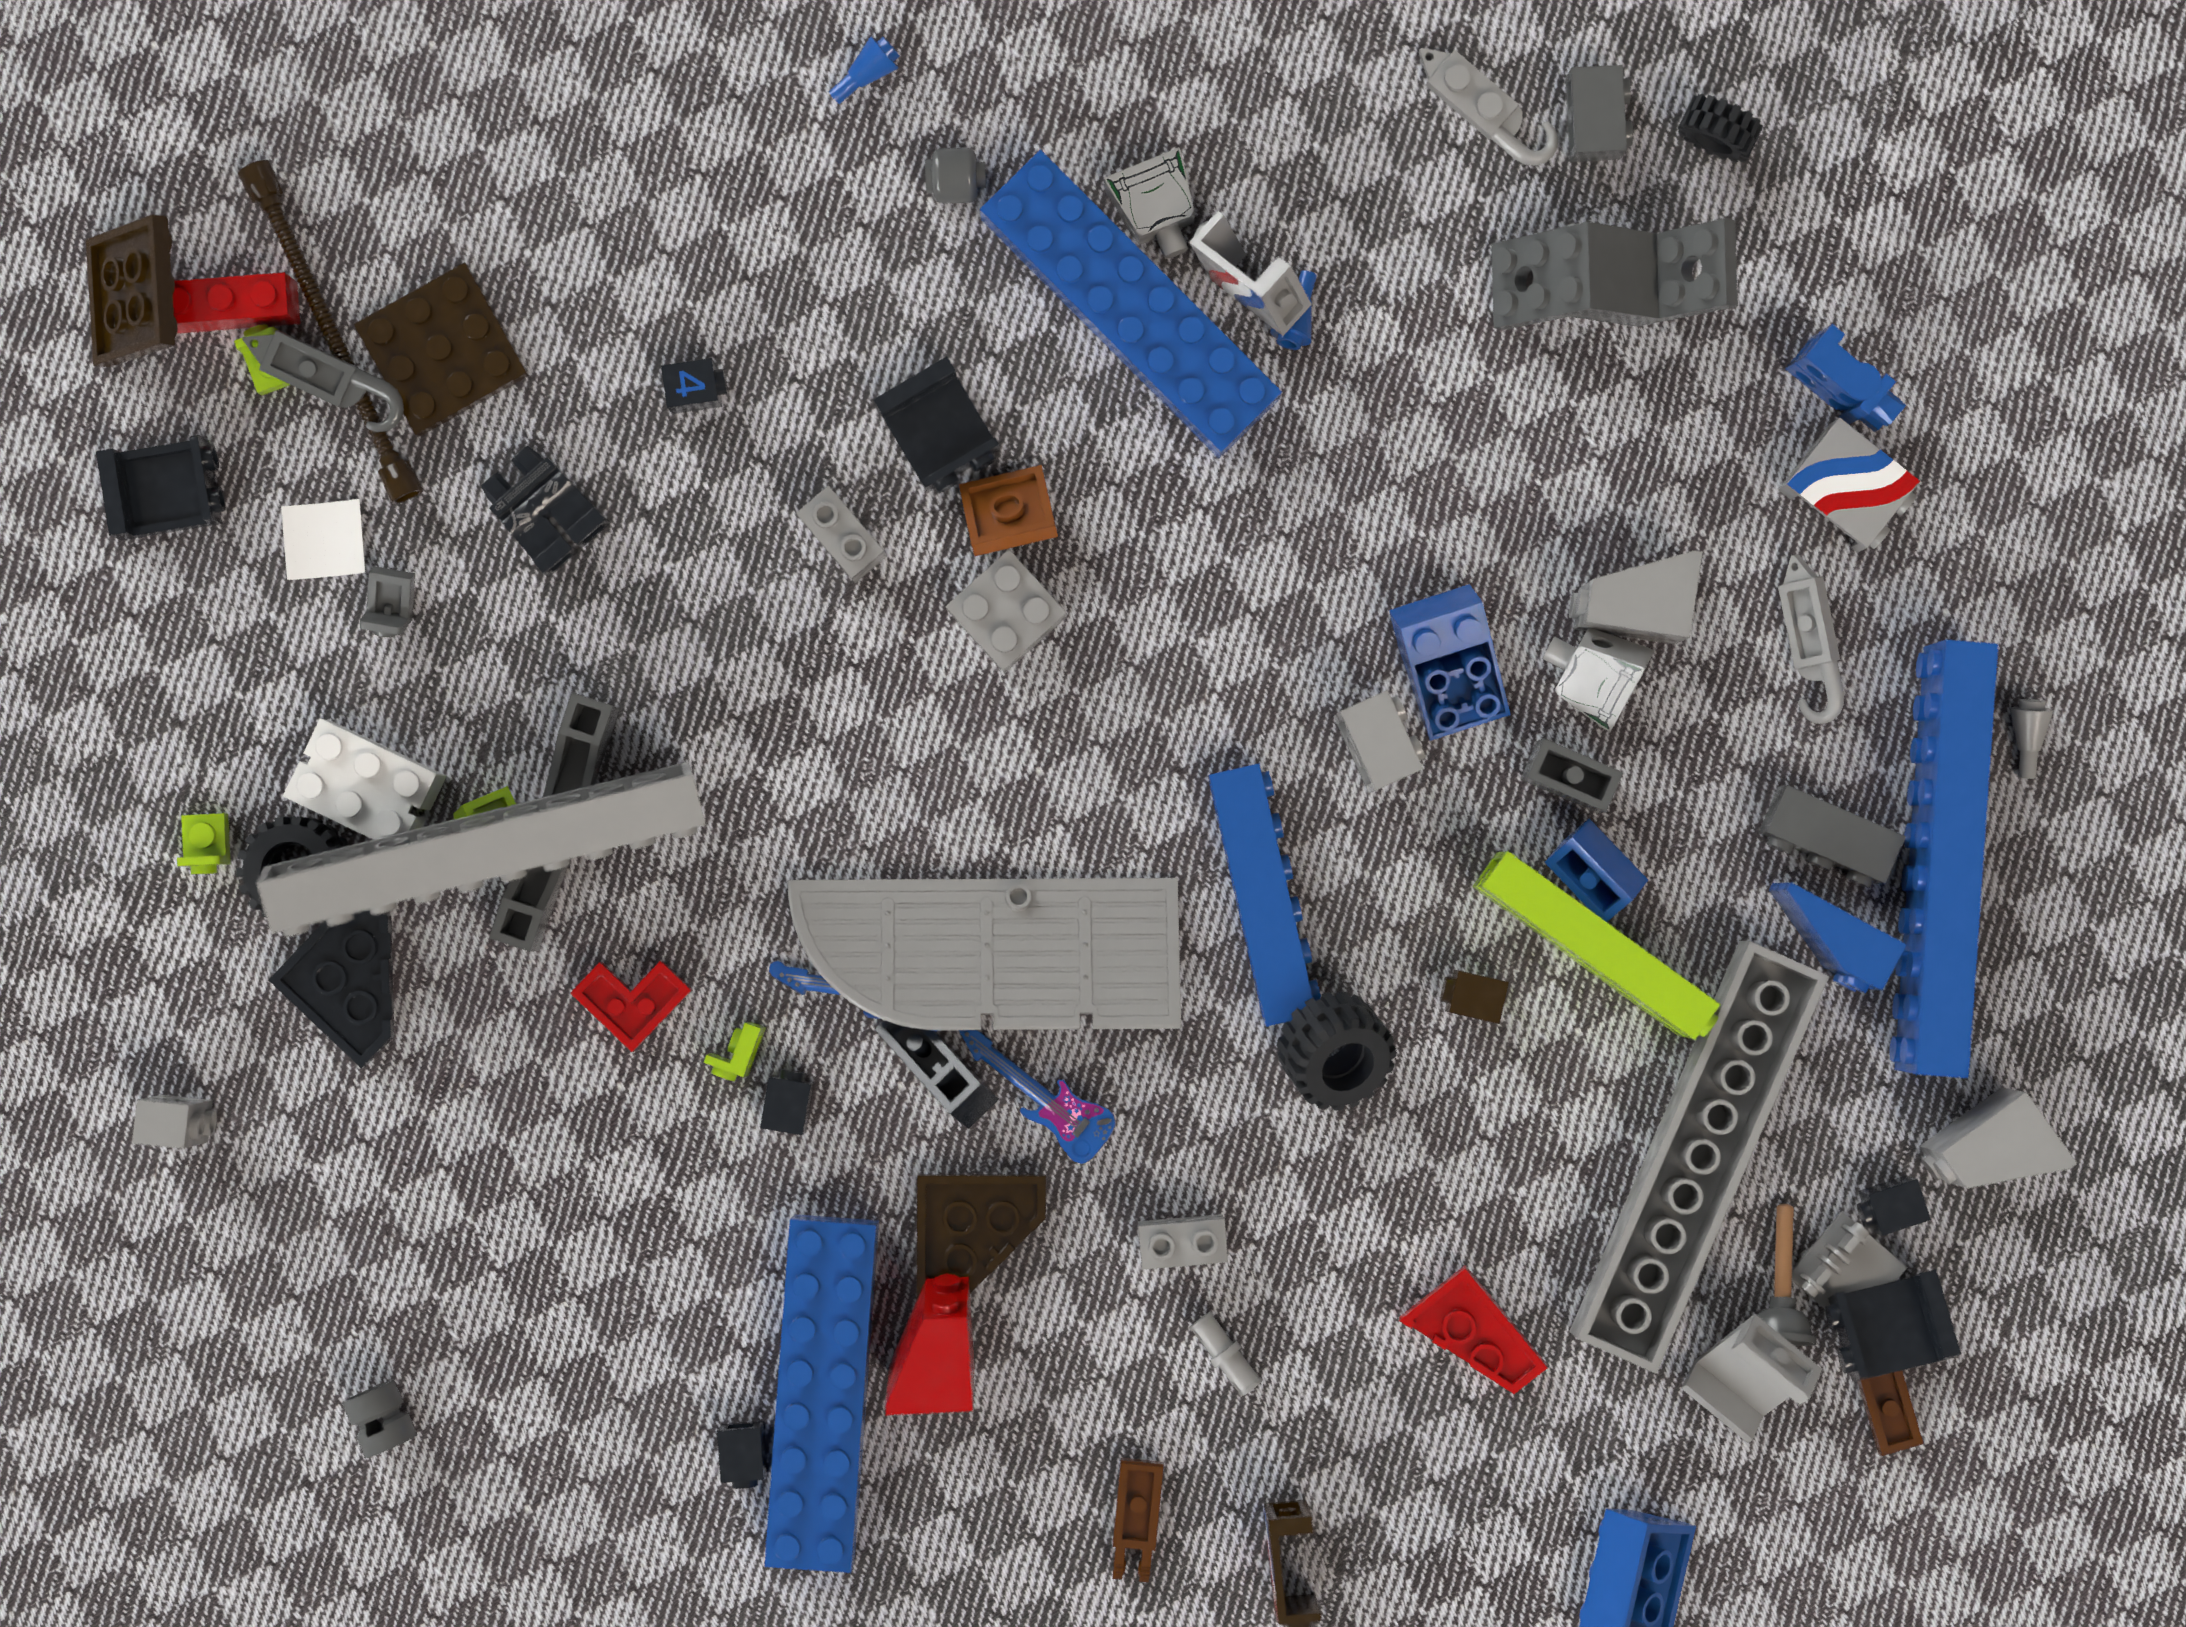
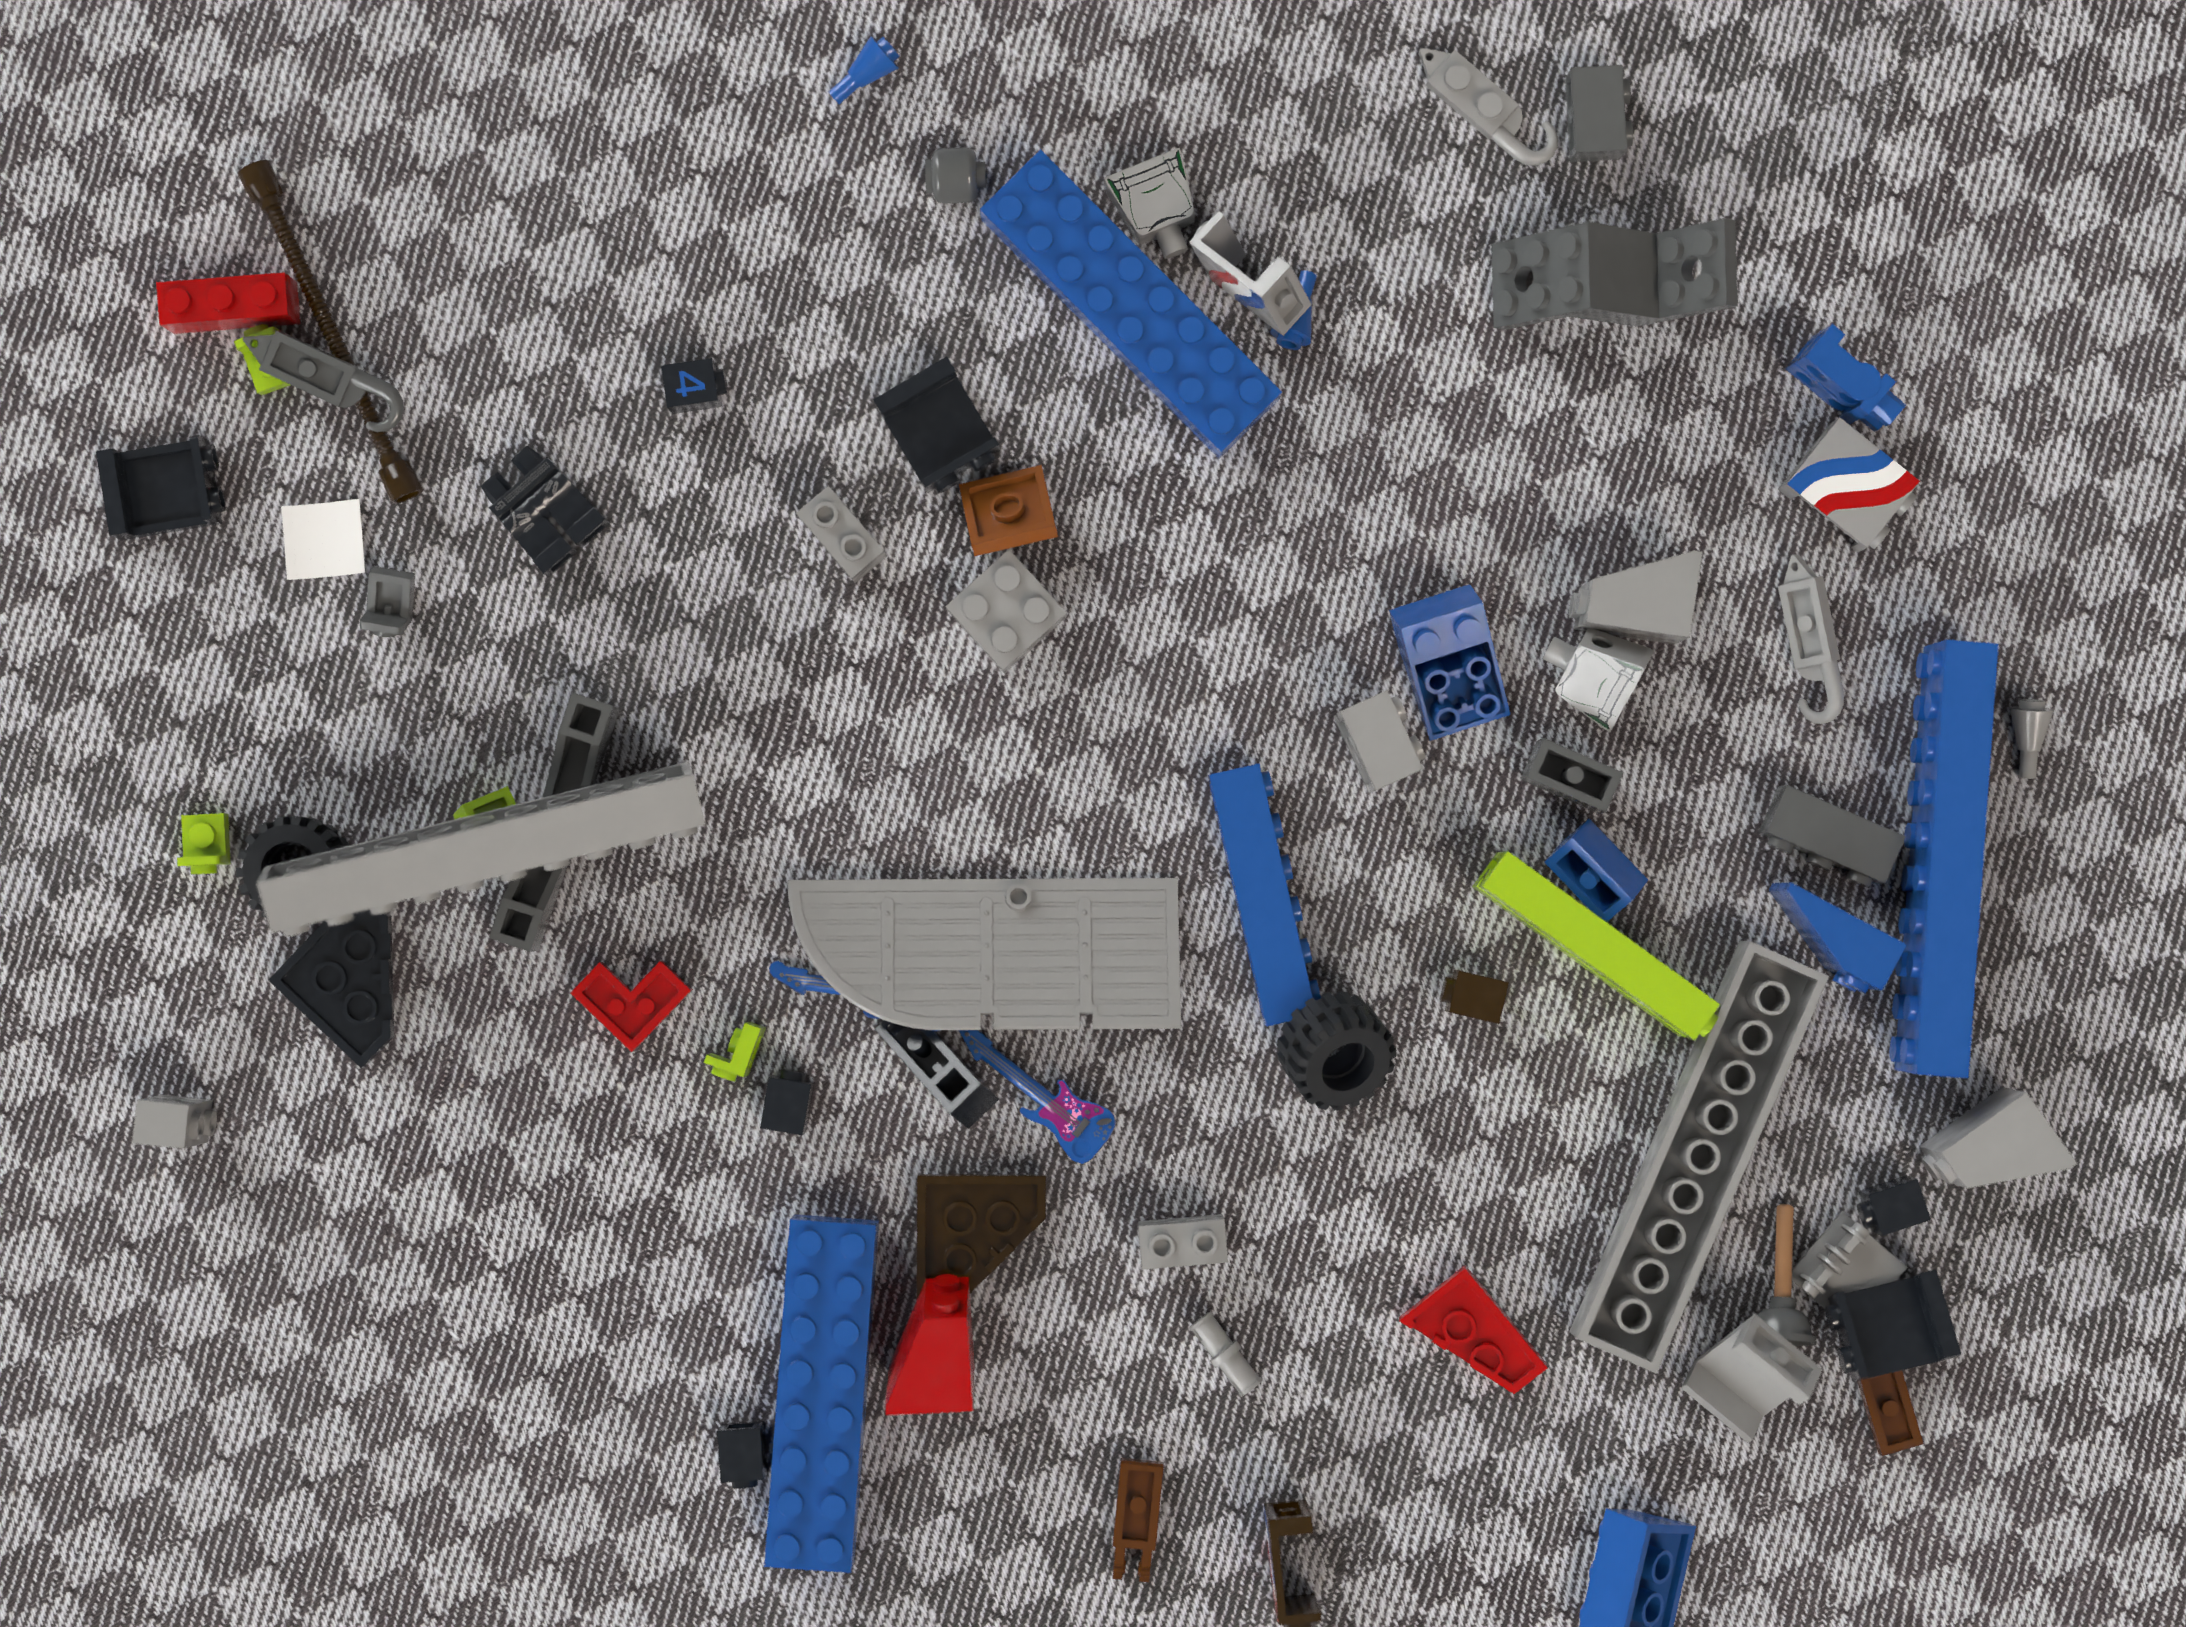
(131, 291): dark brown plate -> none
(362, 783): white piece -> none
(372, 1404): dark grey wheel -> none
(441, 349): dark brown plate -> none
(1720, 128): black tyre -> none

